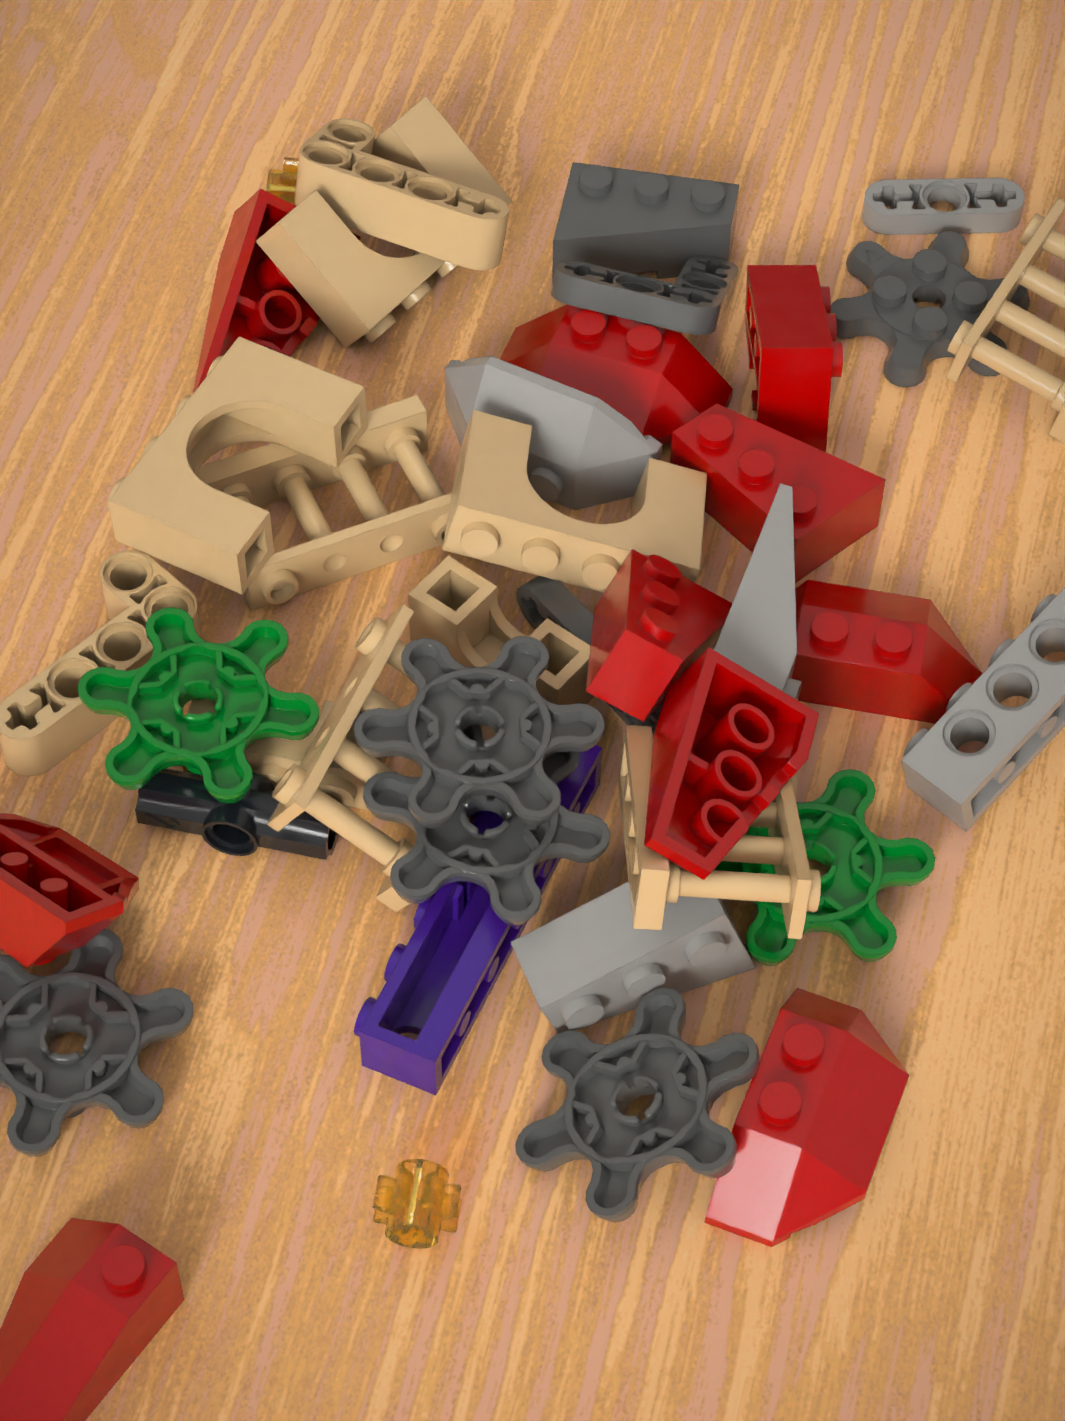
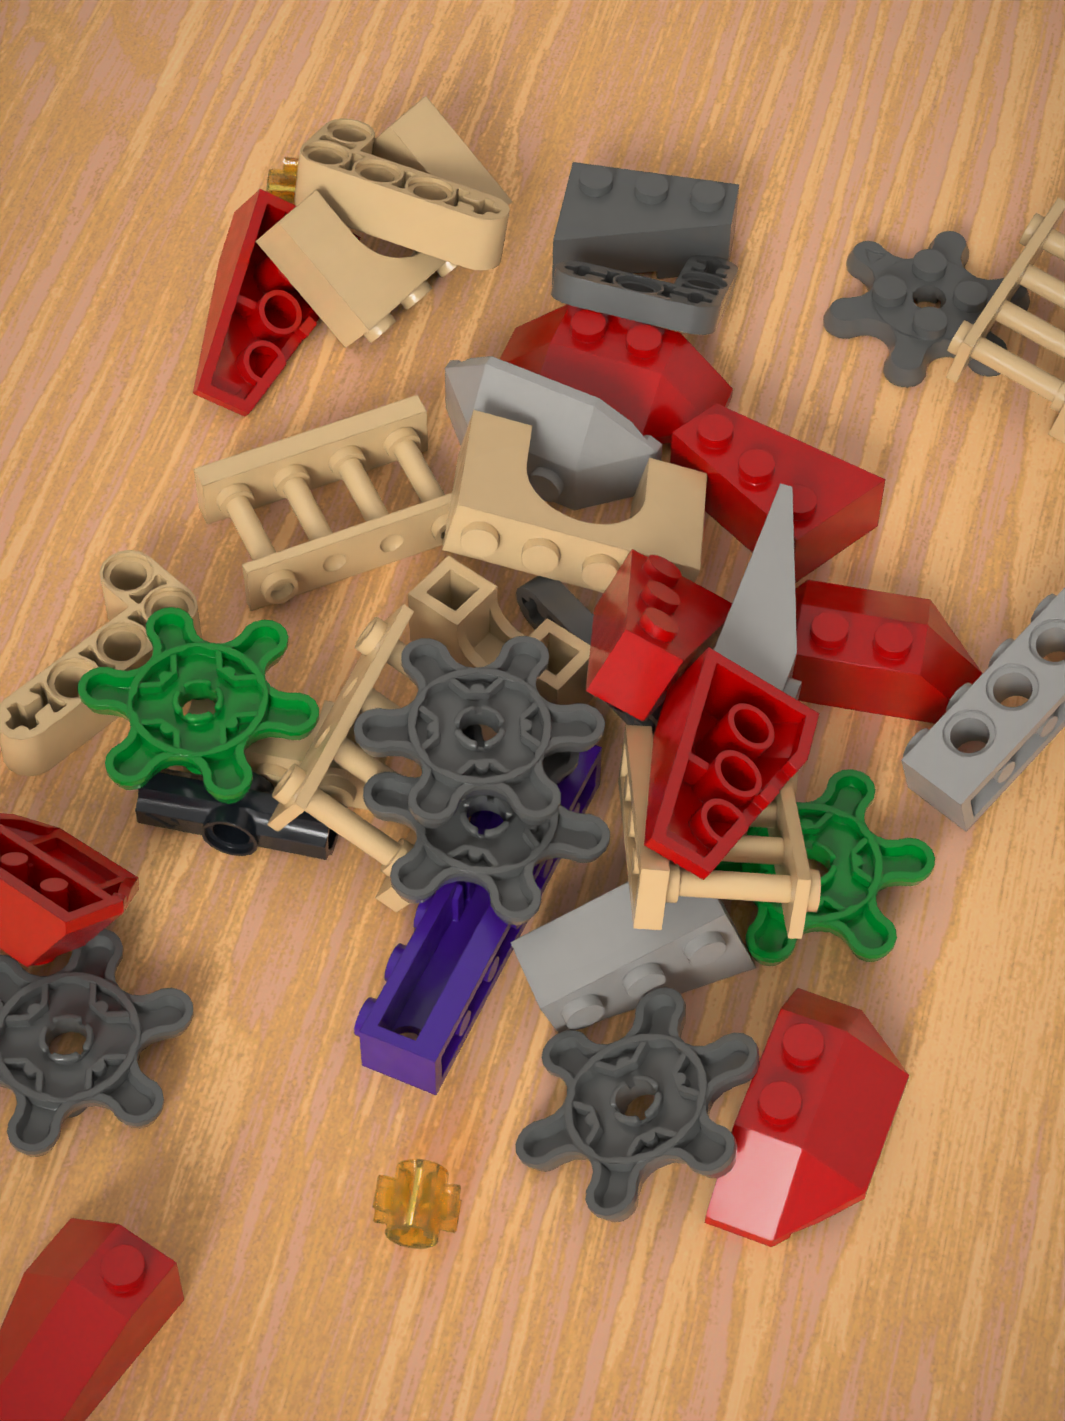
(243, 399): tan arch -> none
(792, 349): red wedge -> none
(981, 218): light grey beam -> none

